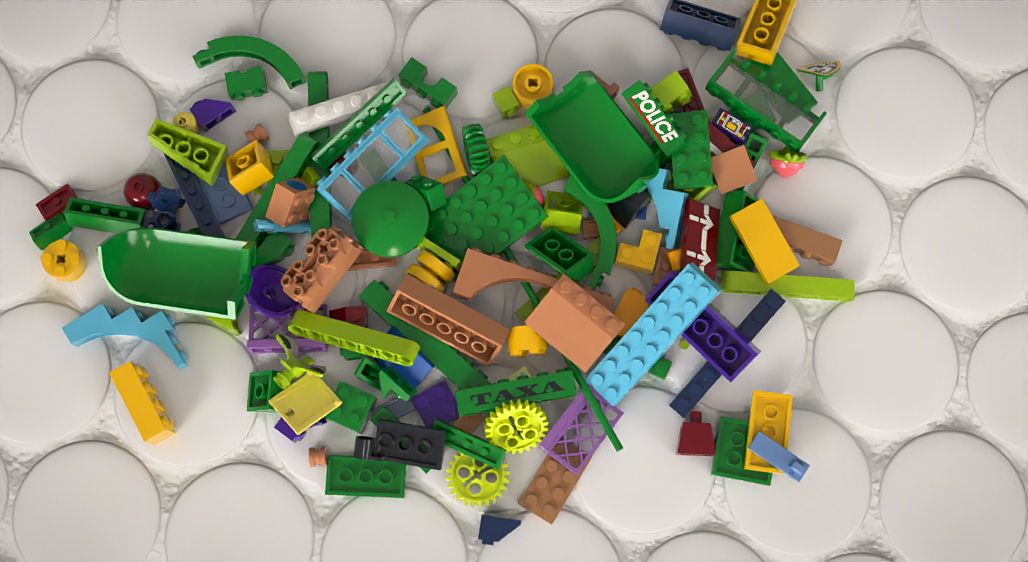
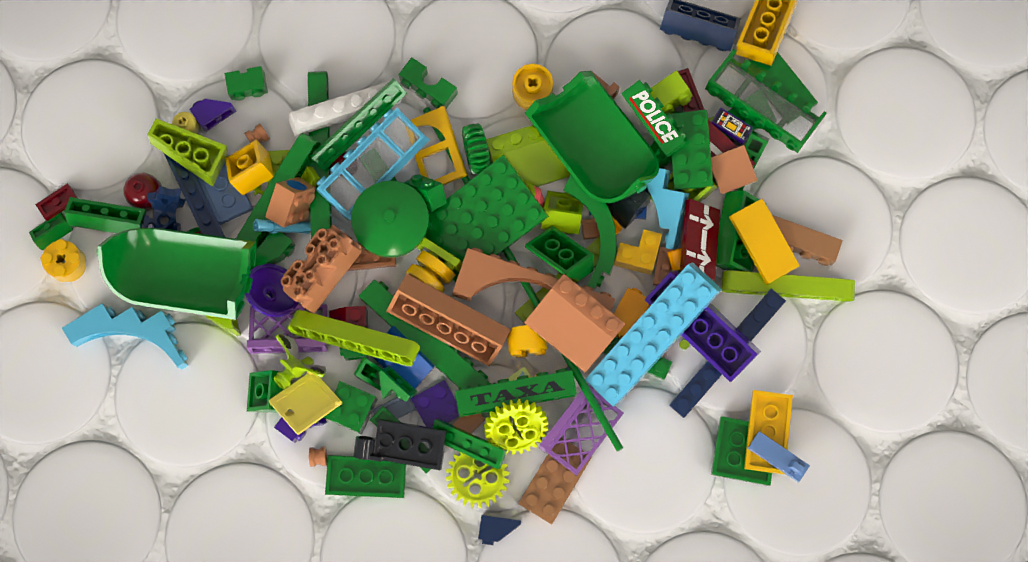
(142, 402): yellow brick -> none
(253, 48): green arch -> none
(506, 102): lime brick -> none
(695, 437): dark red torso -> none
(787, 162): hair -> none
(822, 70): shield -> none

